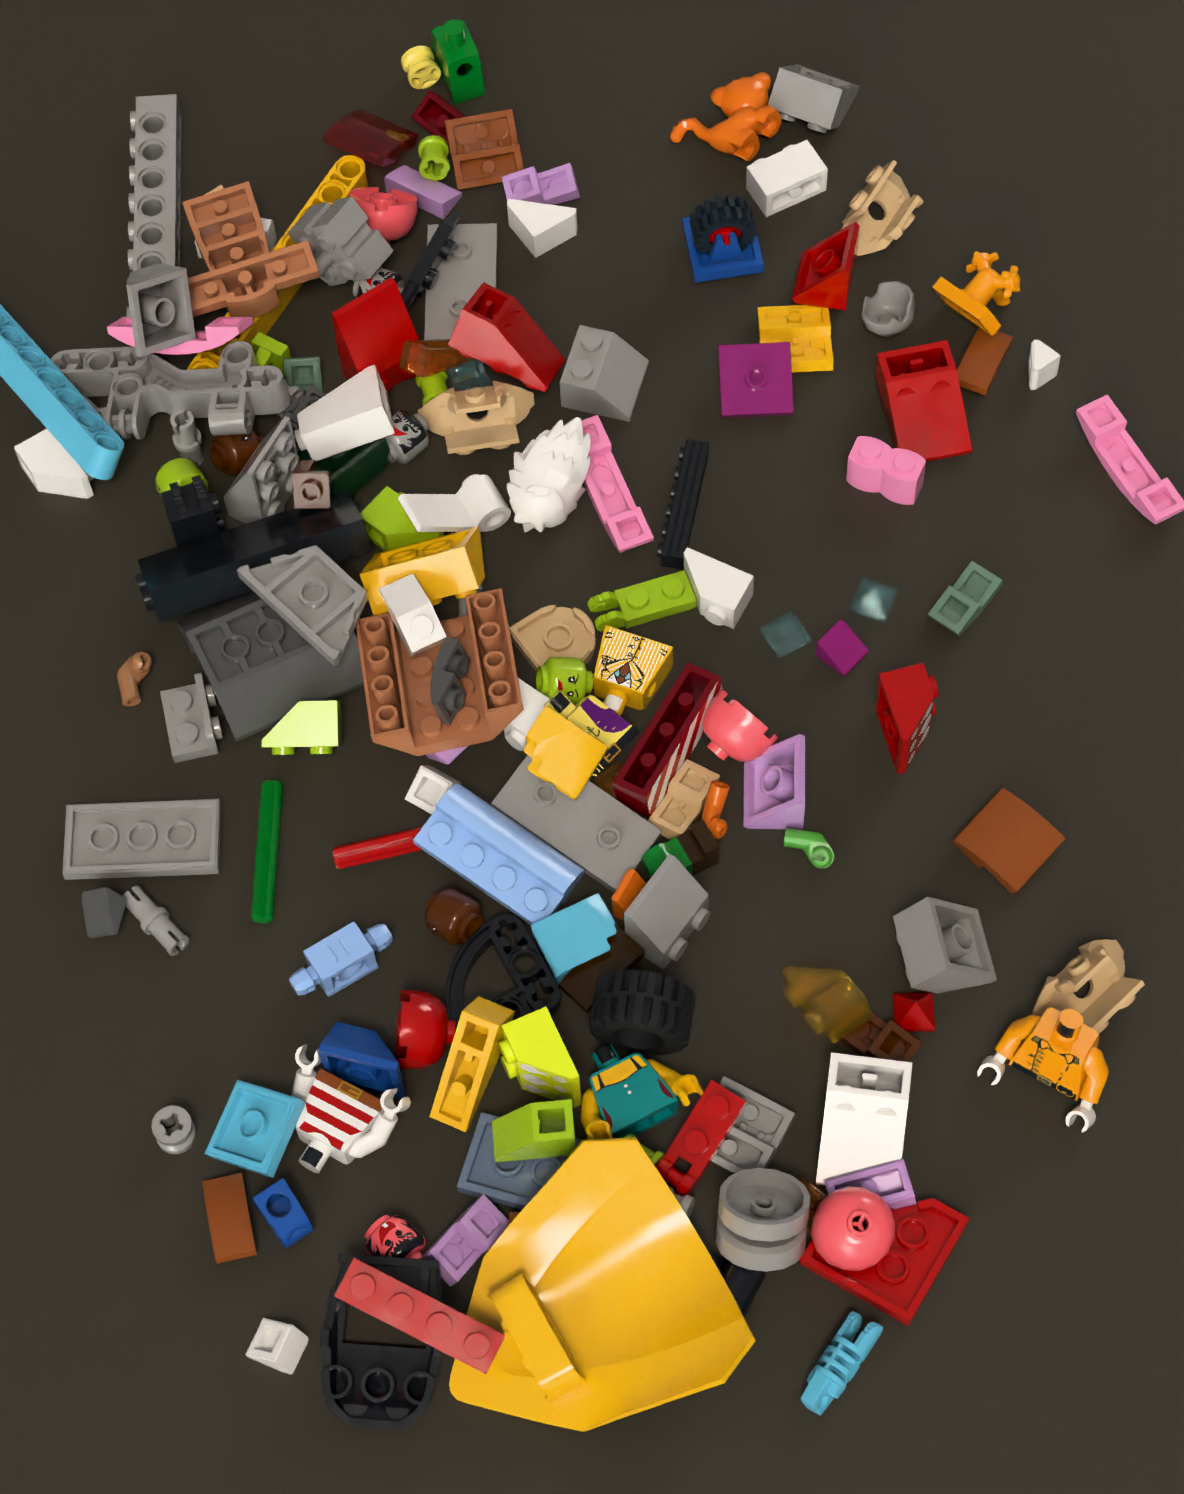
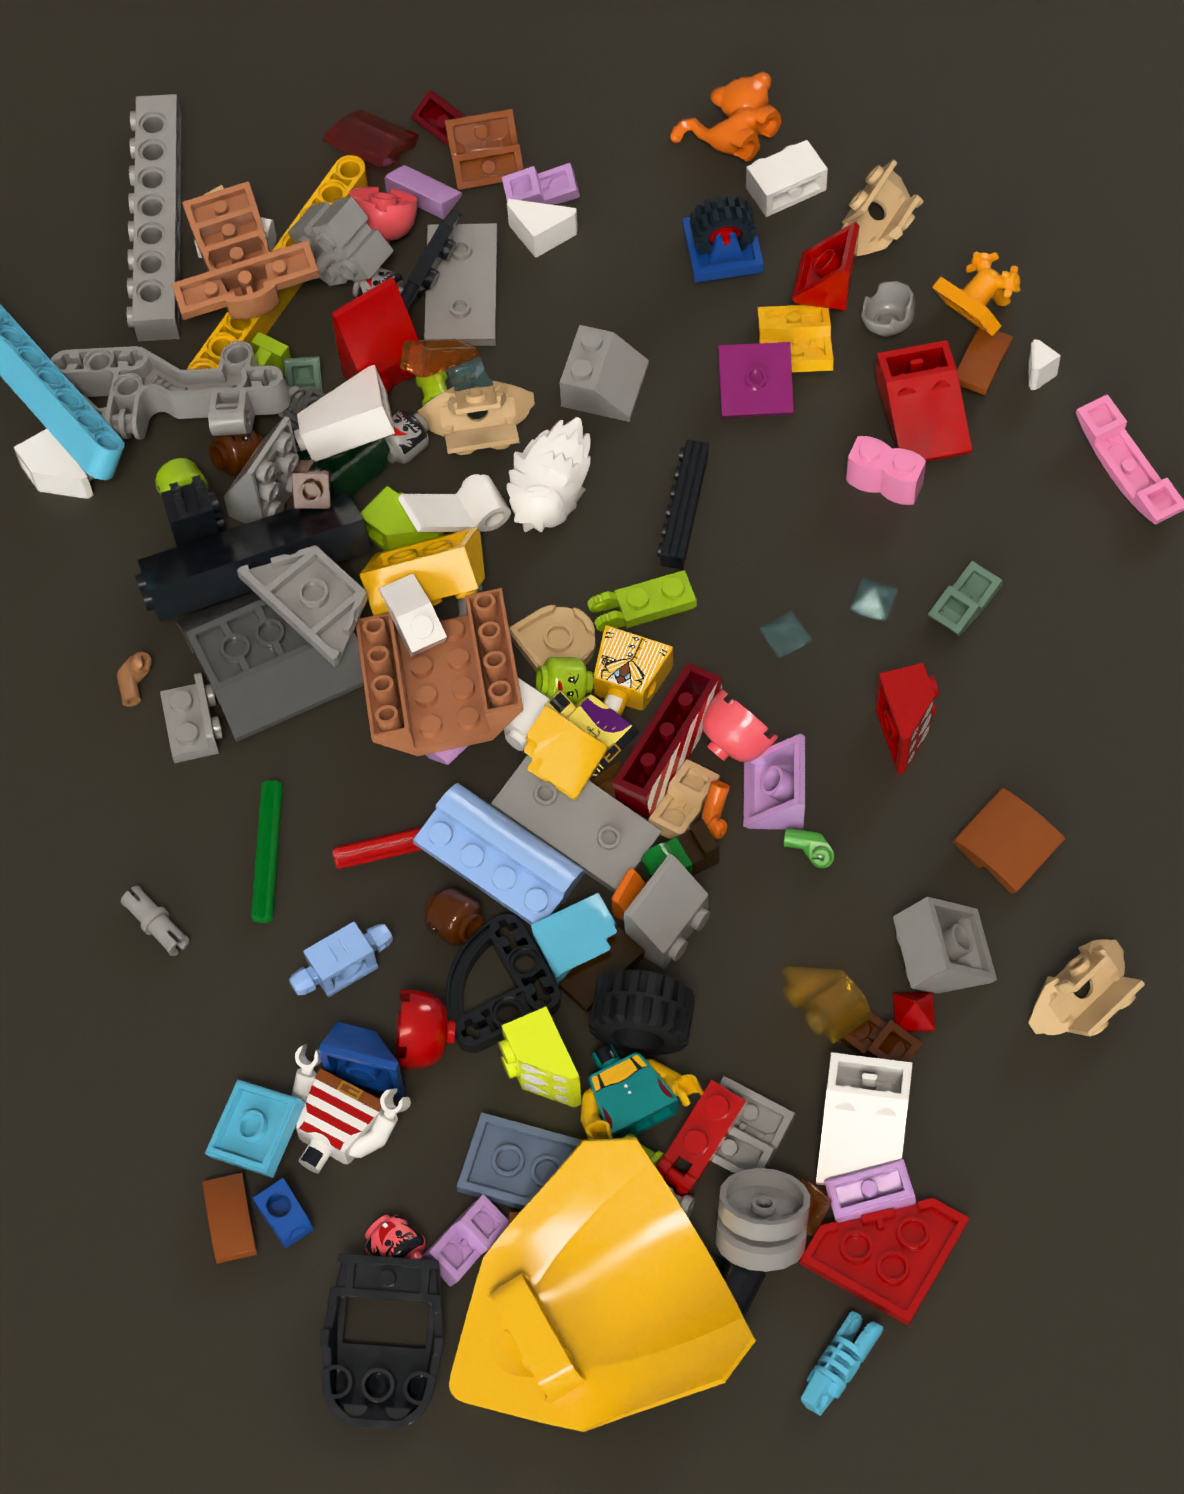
(102, 911): dark grey slope -> none
(142, 839): light grey plate -> none
(160, 308): light grey slope -> none
(177, 1138): light grey wheel -> none
(187, 436): light grey pin -> none
(215, 334): bright pink slope -> none
(277, 1345): white slope -> none
(307, 725): slope -> none
(420, 67): light yellow wheel -> none
(420, 1315): arch -> none
(429, 787): white slope -> none
(433, 156): lime bush -> none
(446, 689): dark grey slope -> none
(452, 48): green torso -> none
(470, 1062): yellow slope -> none
(506, 338): red slope -> none
(535, 1132): lime slope -> none
(610, 493): bright pink slope -> none
(719, 588): white slope -> none
(811, 97): light grey slope -> none
(839, 1241): coral cylinder -> none
(841, 648): magenta slope -> none
(1057, 1053): light orange torso -> none

